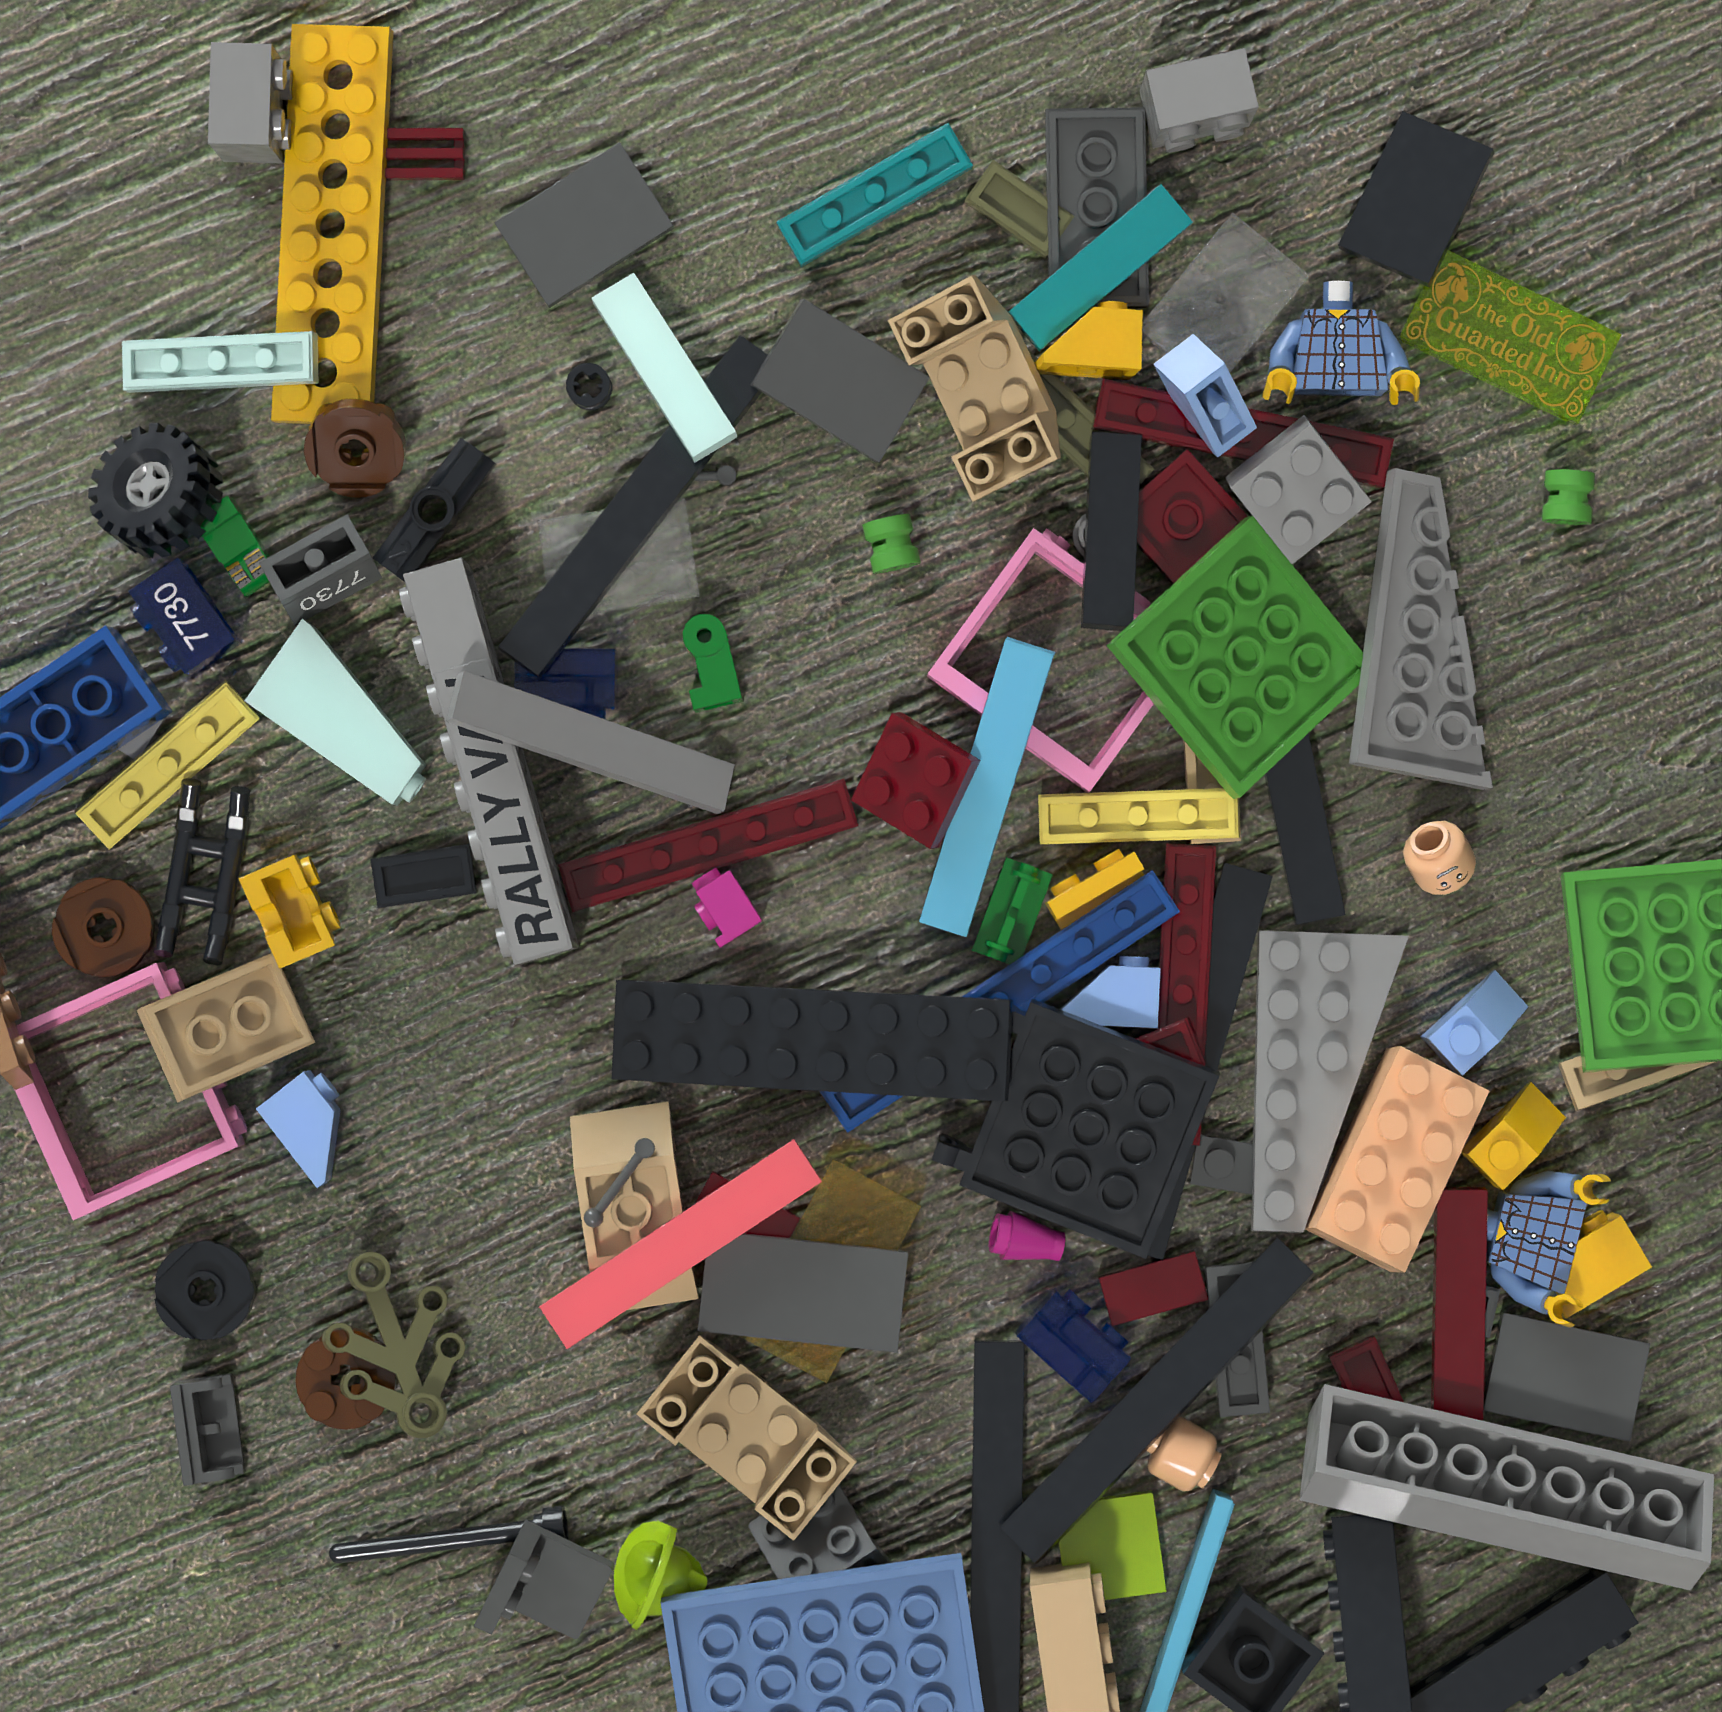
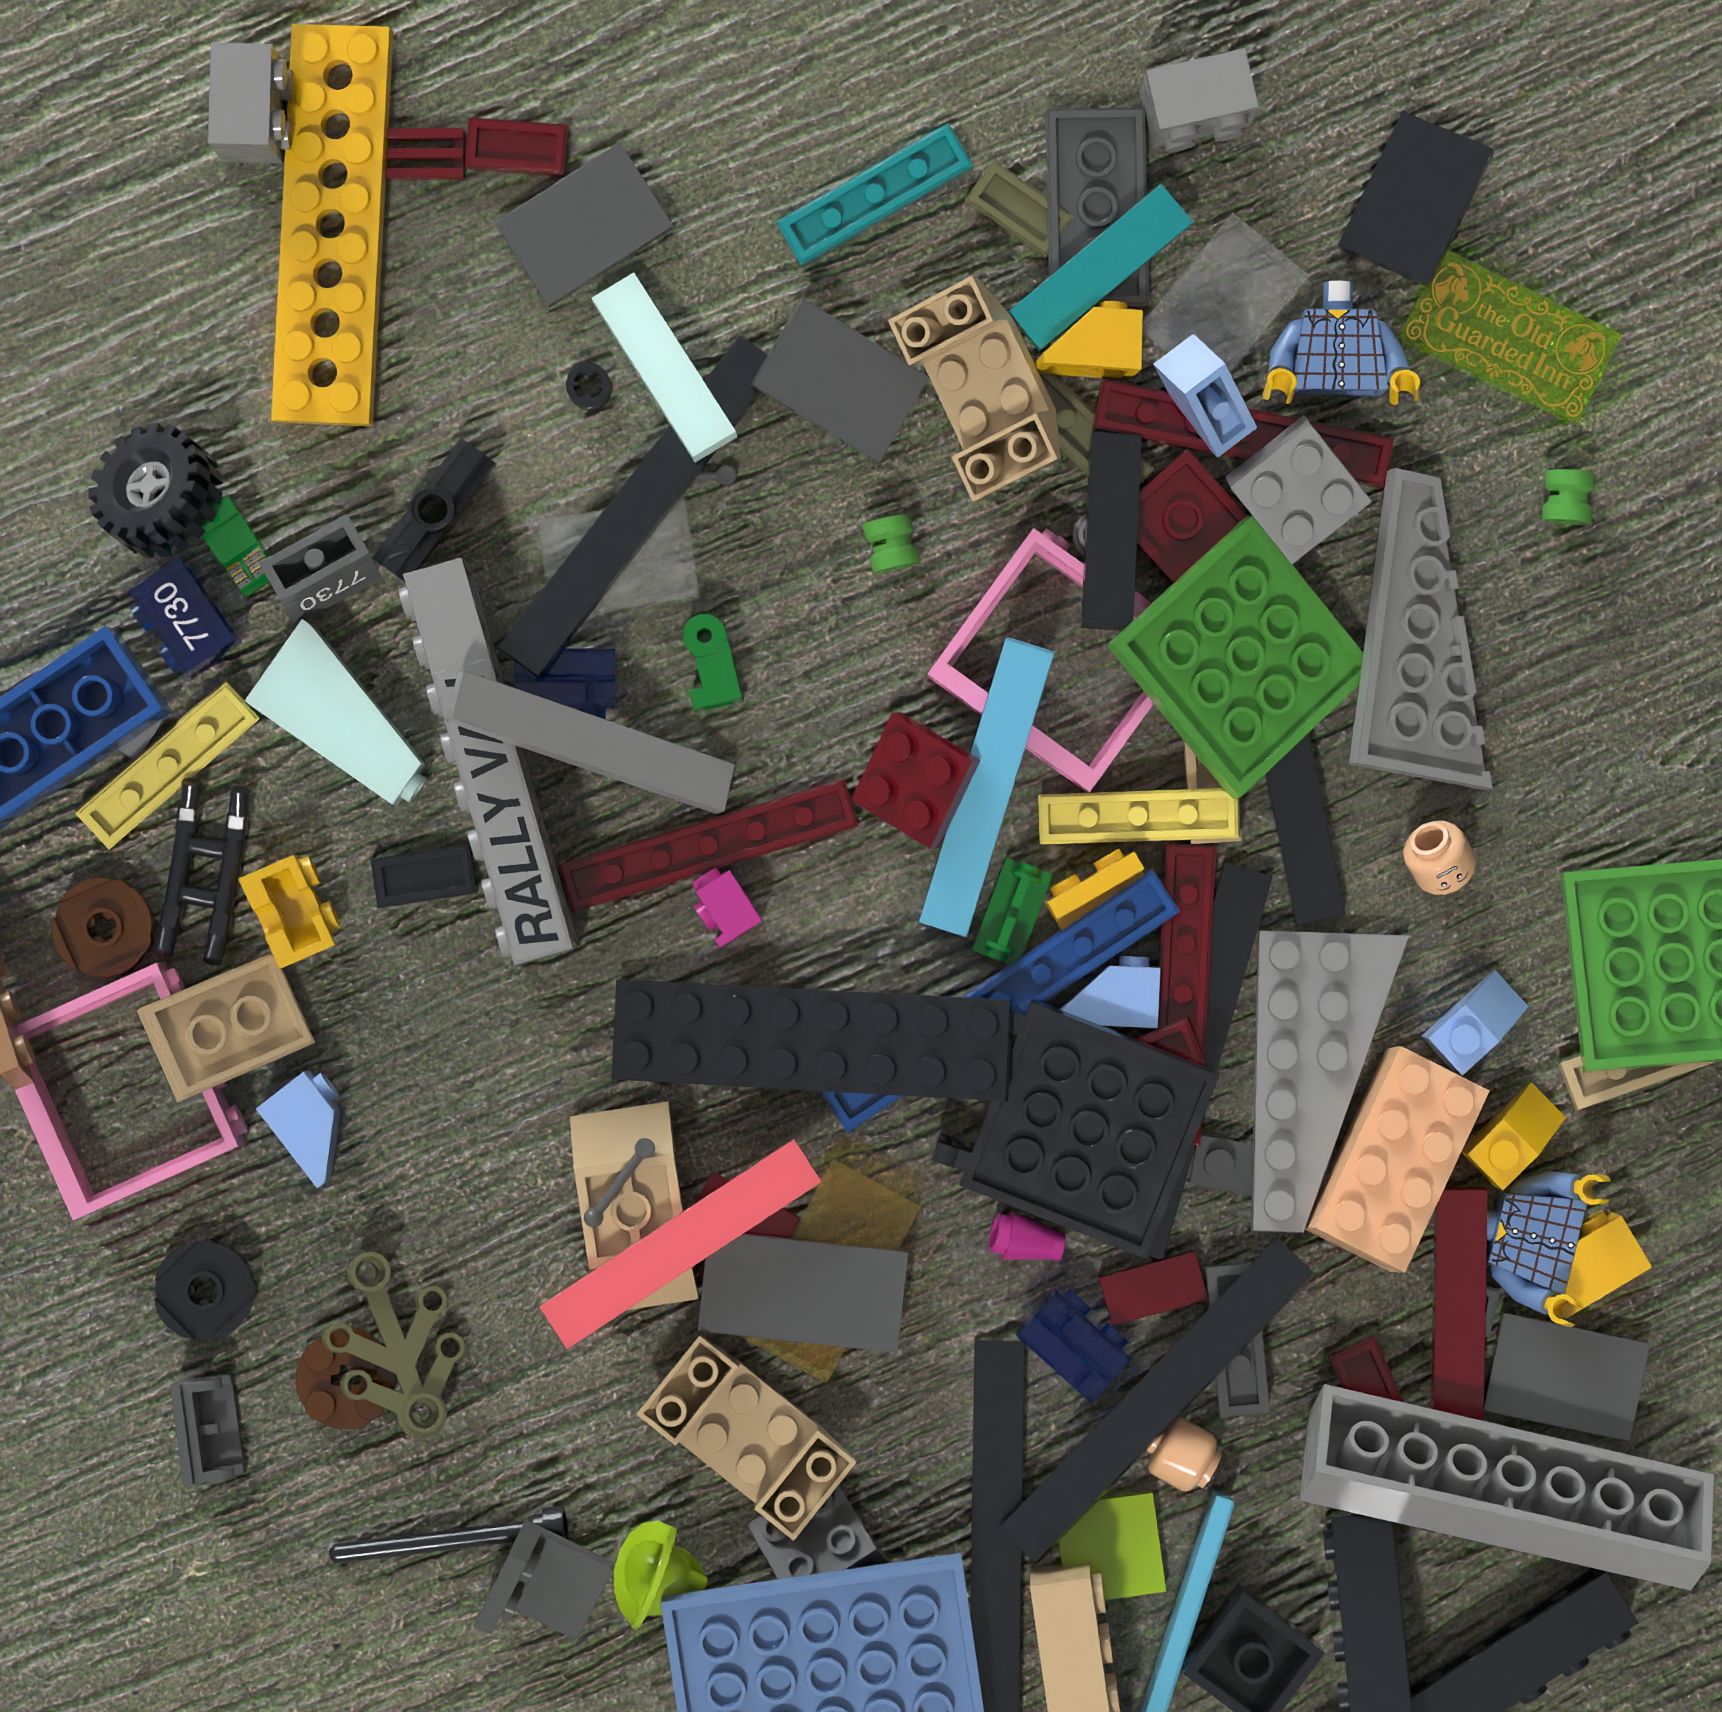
(220, 362): light aqua tile -> none
(358, 420): reddish brown plate -> none
(516, 147): none -> dark red tile

